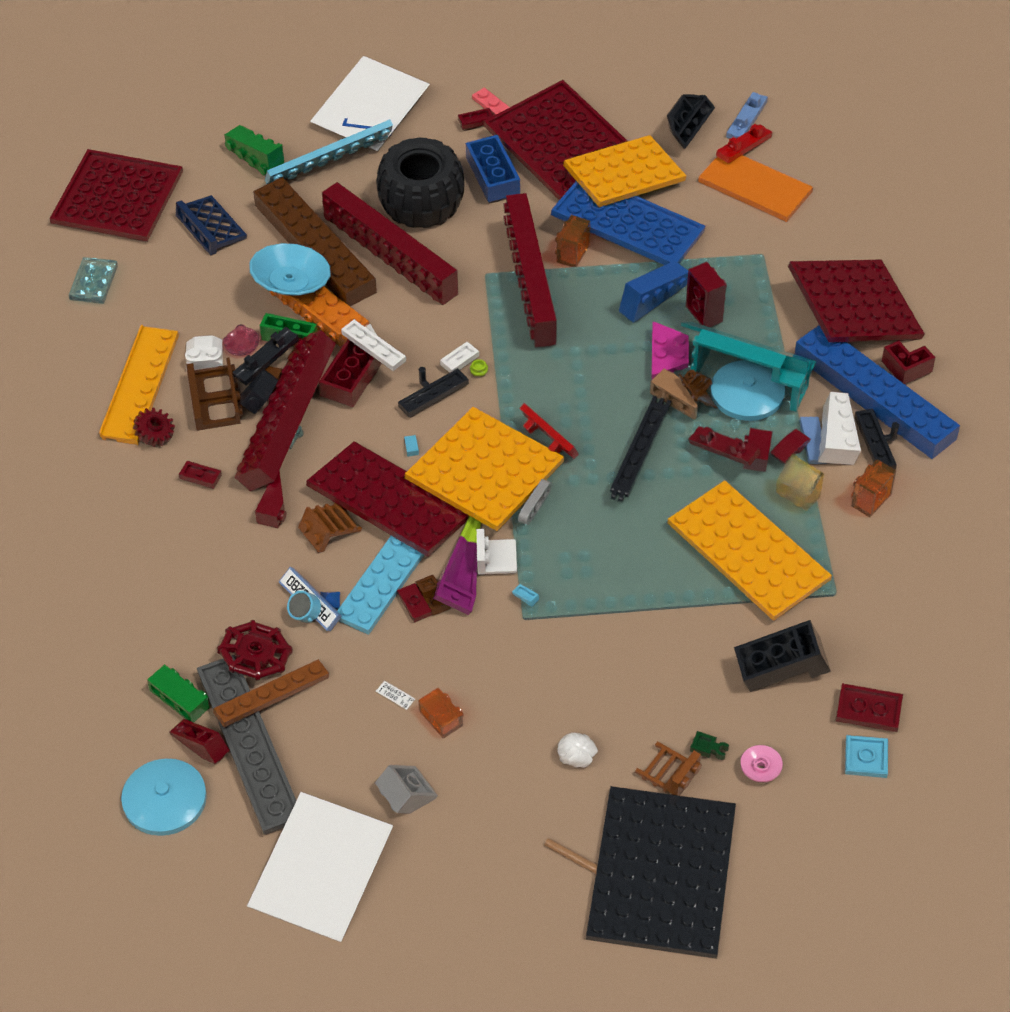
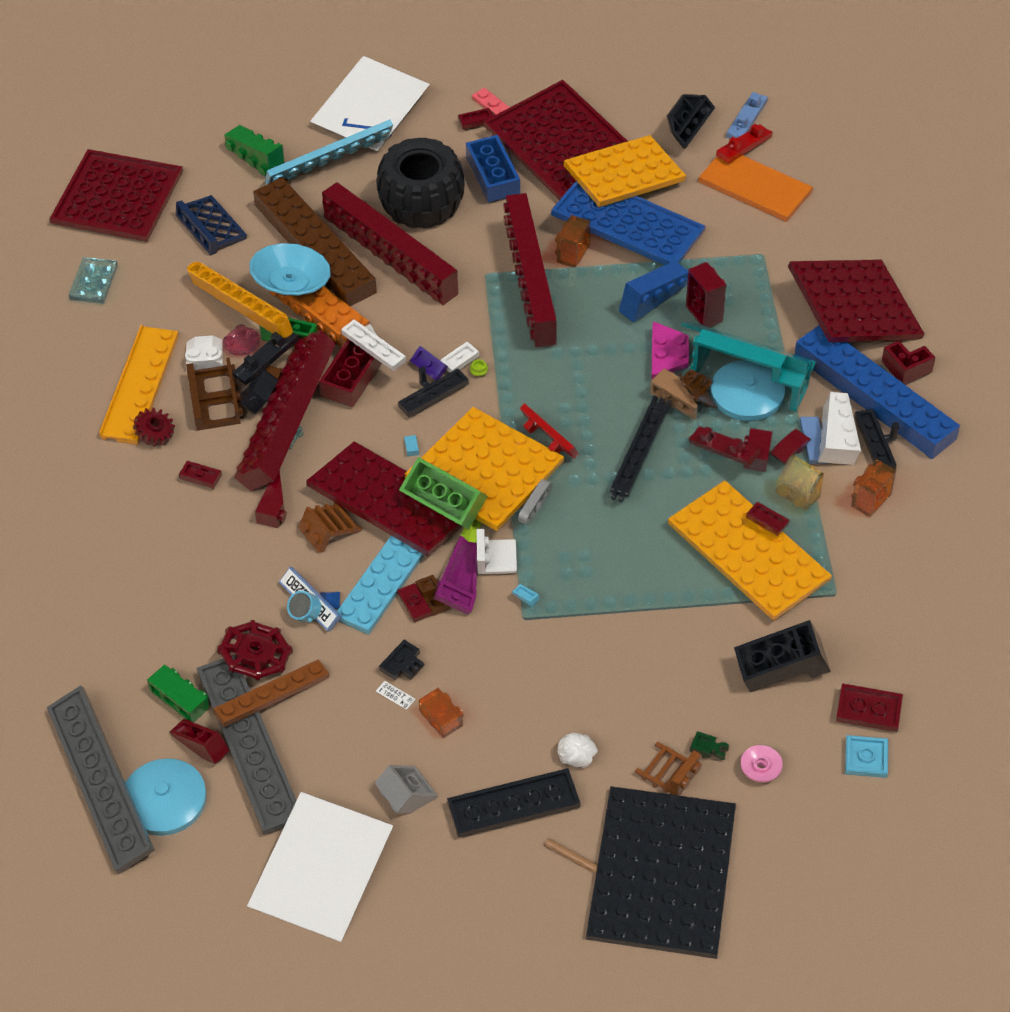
(100, 779): none -> dark grey plate
(240, 299): none -> light orange beam
(402, 661): none -> black hinge
(434, 367): none -> dark purple plate
(443, 493): none -> bright green brick
(513, 802): none -> black plate
(767, 518): none -> dark red plate

